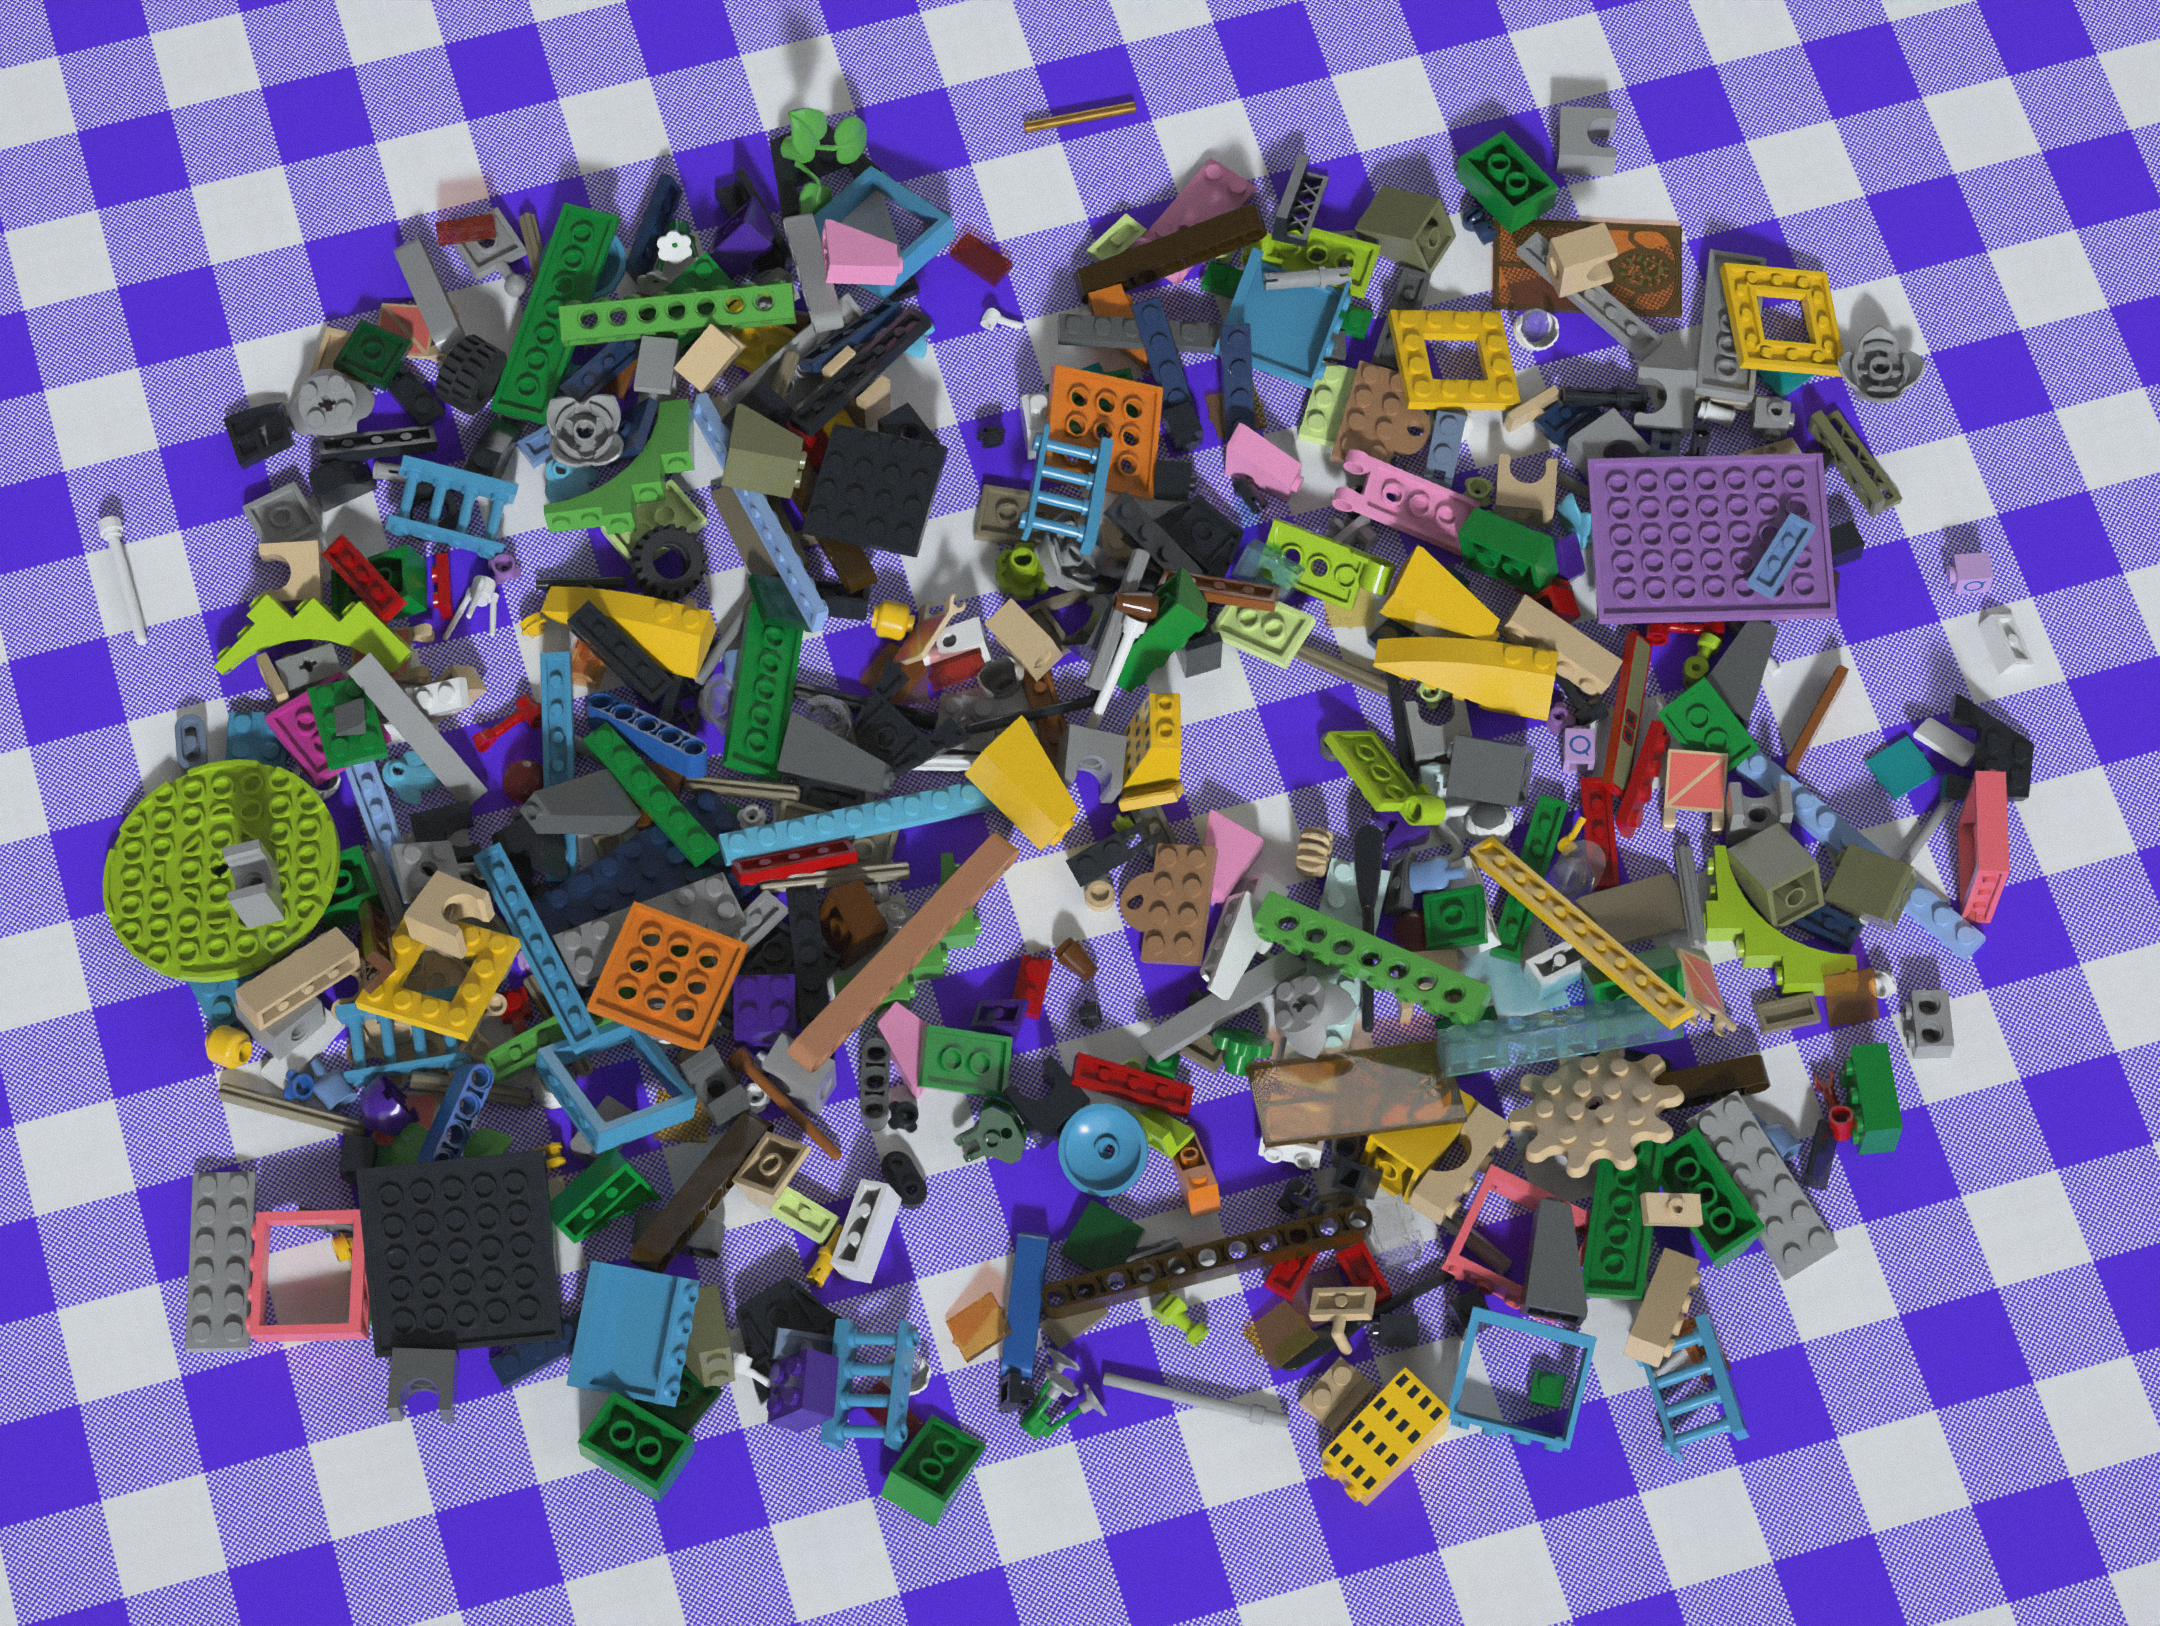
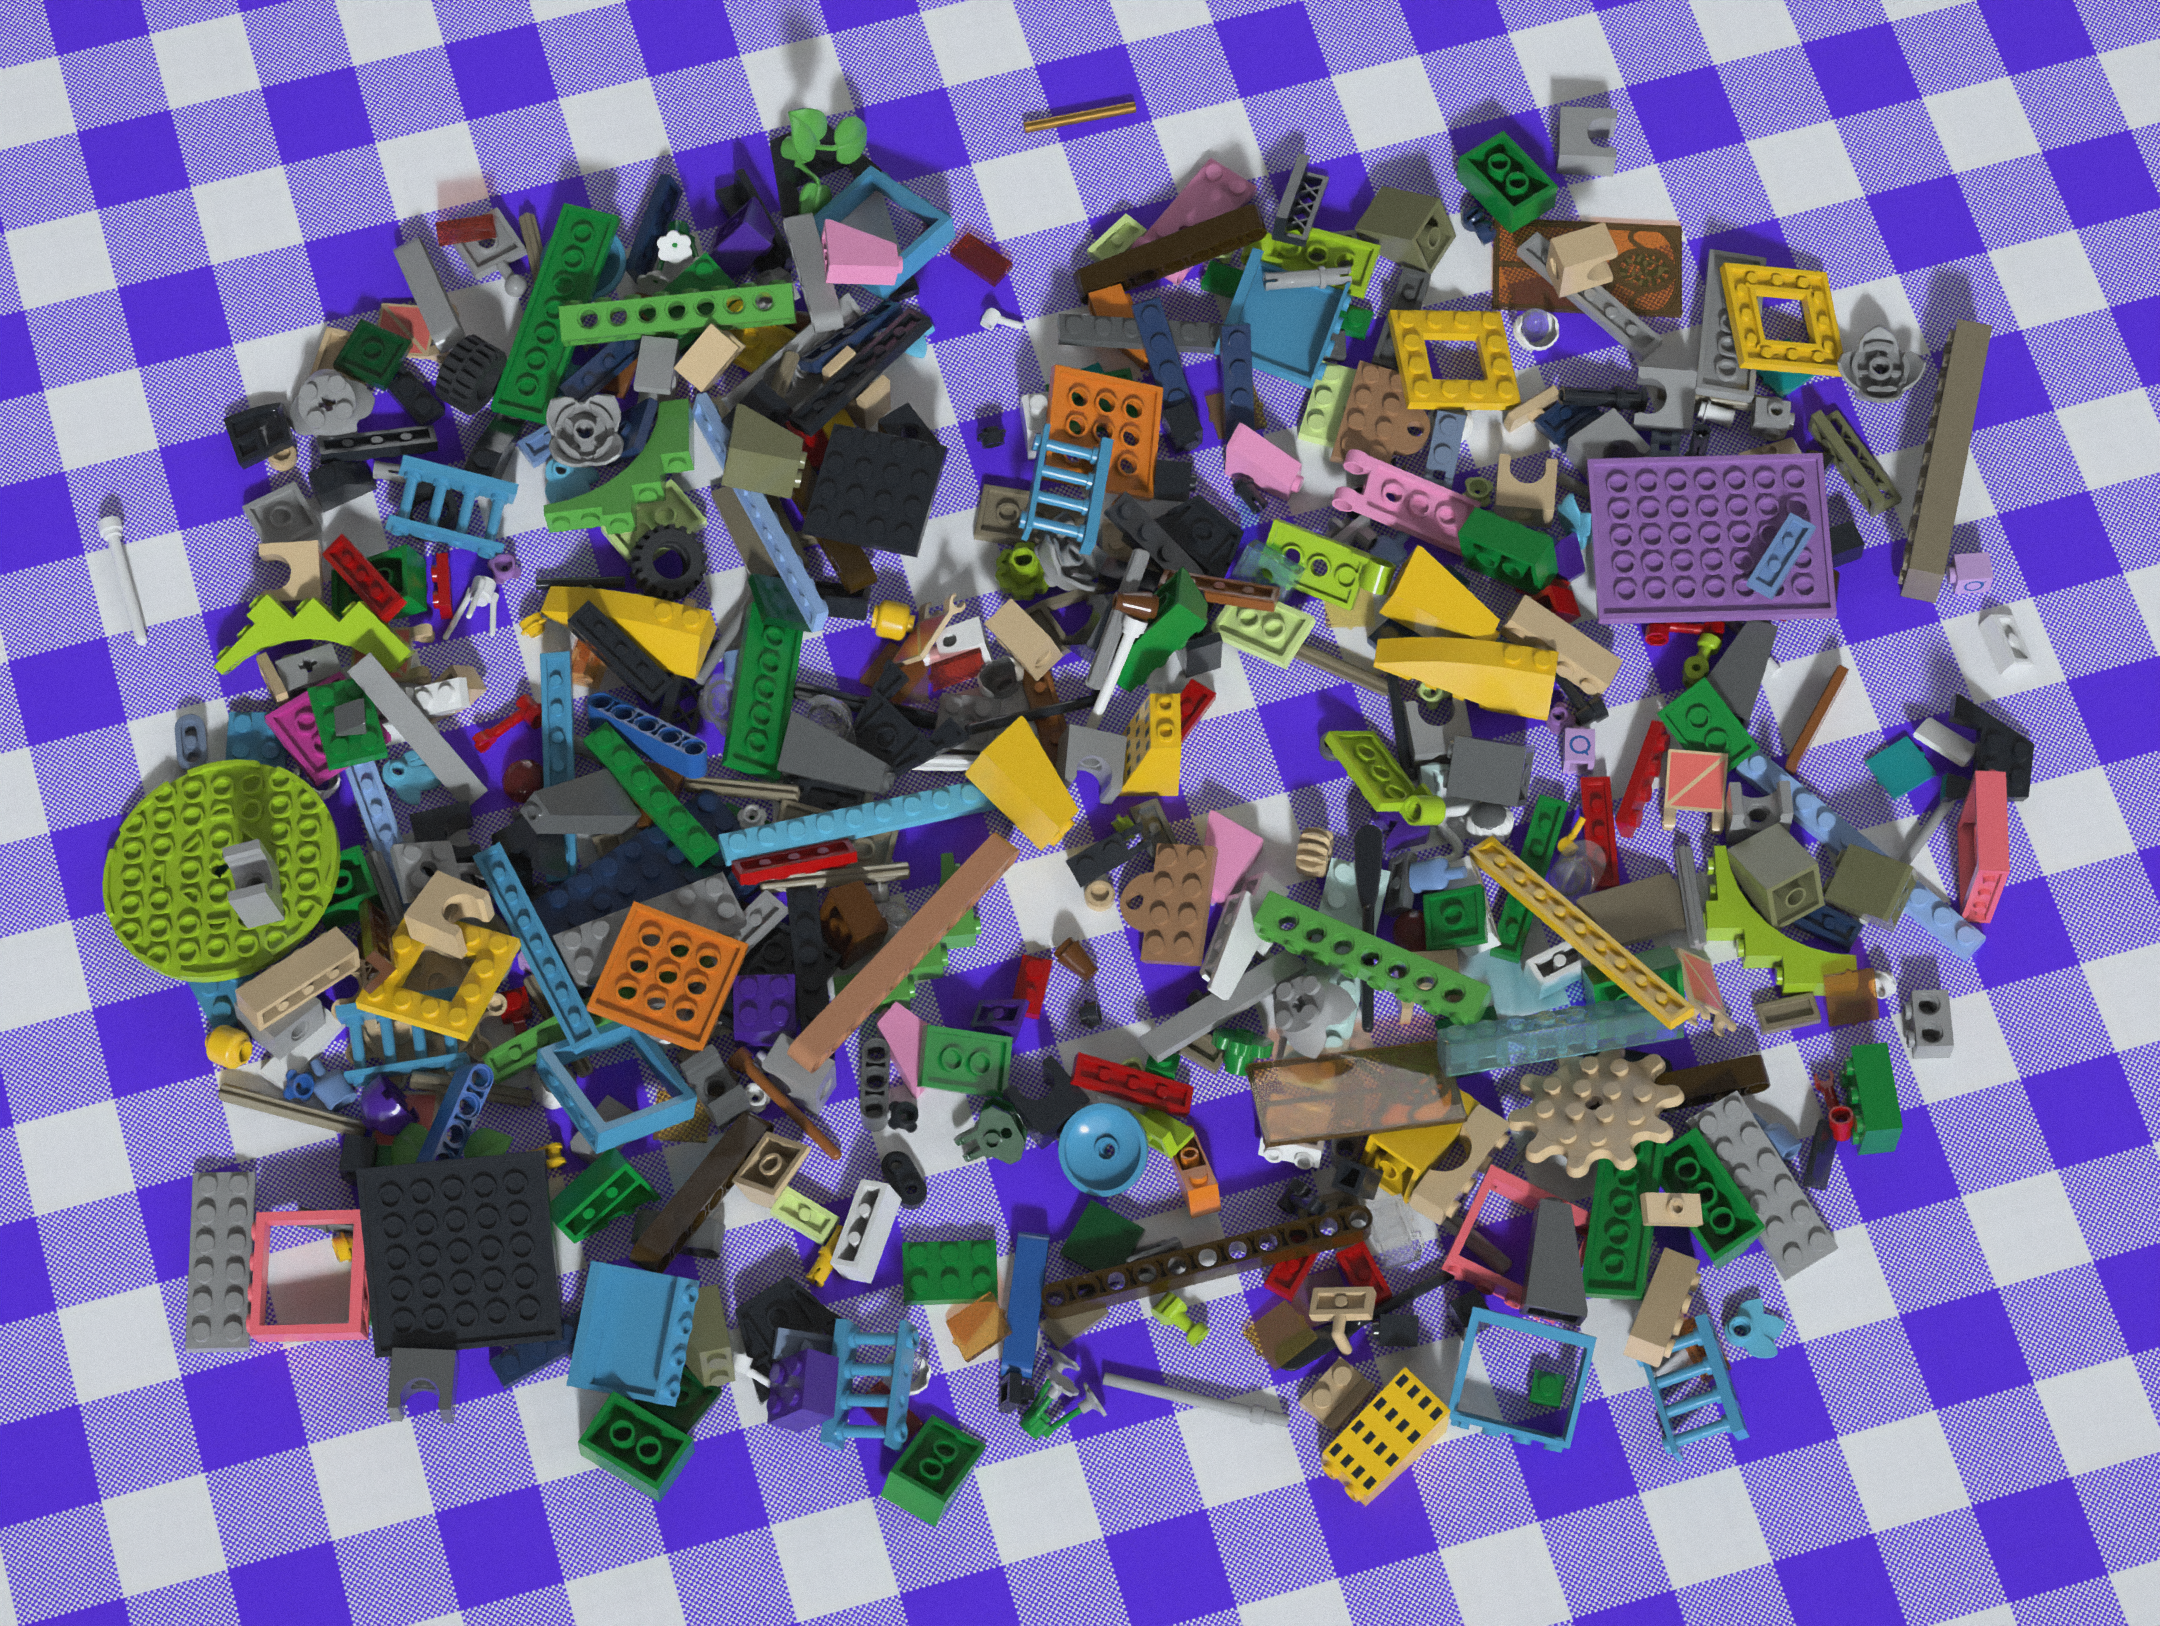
(284, 460): none -> tan tile
(949, 1271): none -> green plate
(1151, 796): yellow tile -> none
(1194, 703): none -> red plate
(1390, 548): none -> medium blue piece
(1627, 714): tile -> none
(1758, 1327): none -> medium azure plate
(1944, 461): none -> dark tan brick

